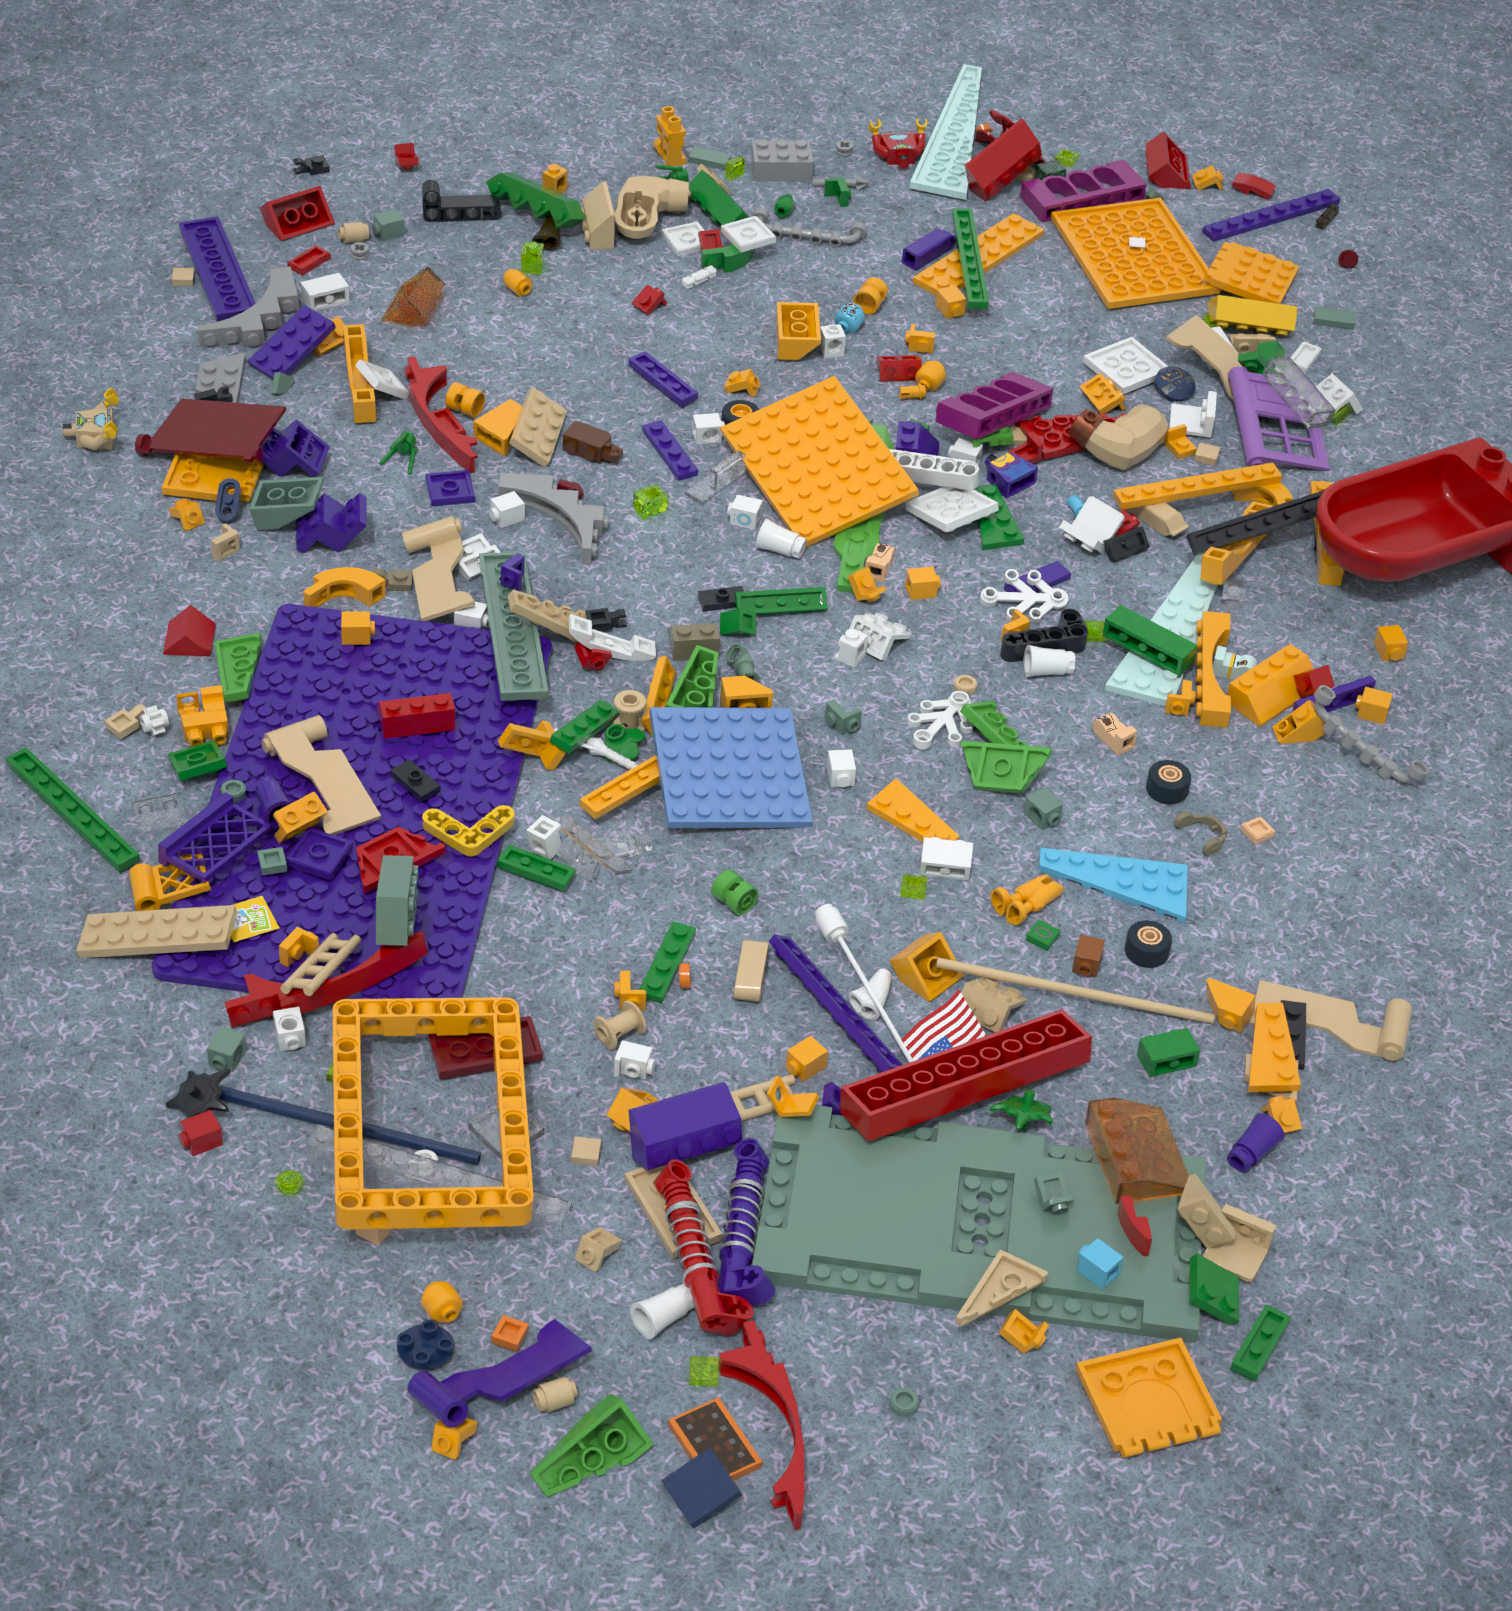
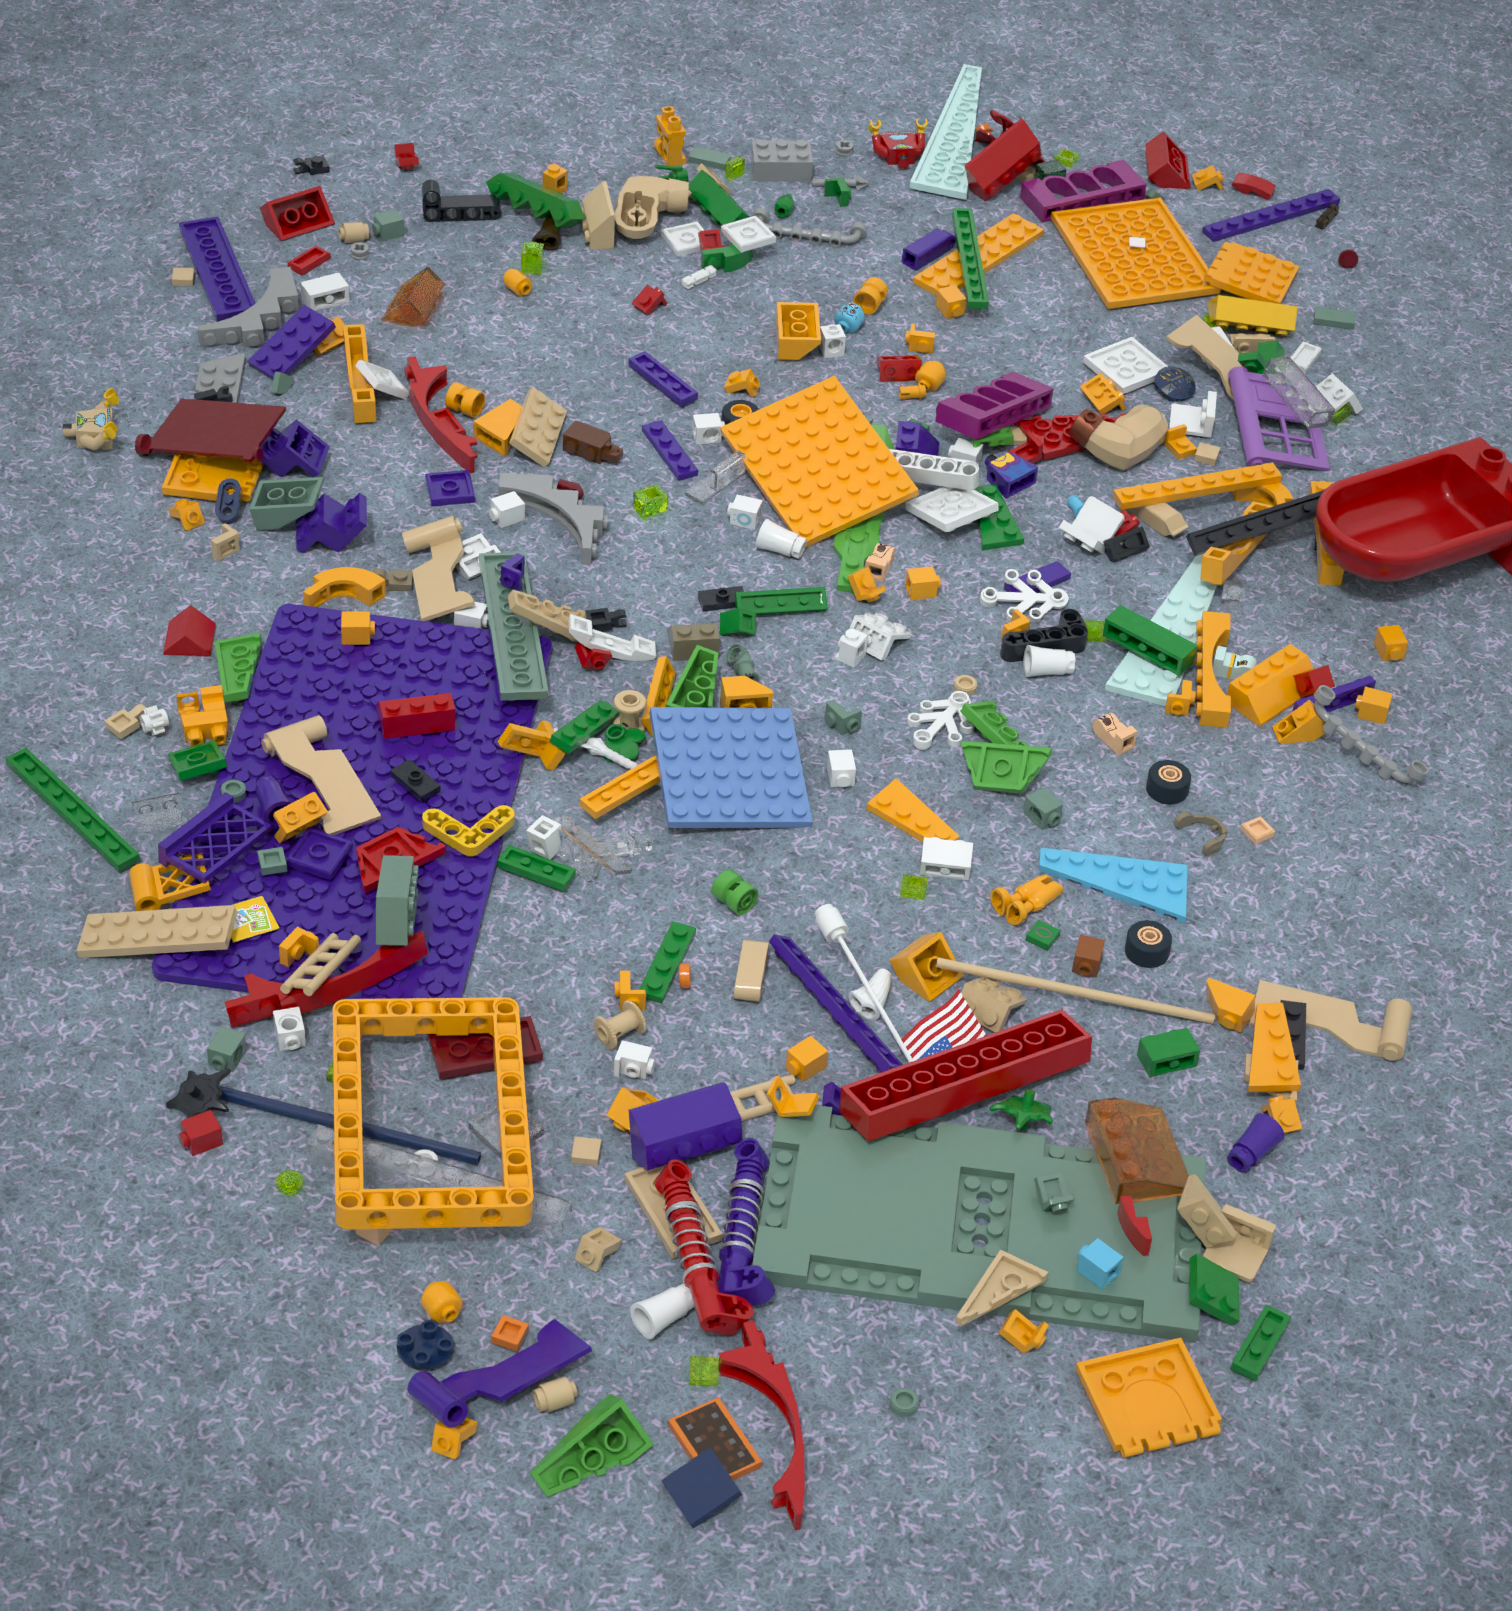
(403, 445): green plant -> none

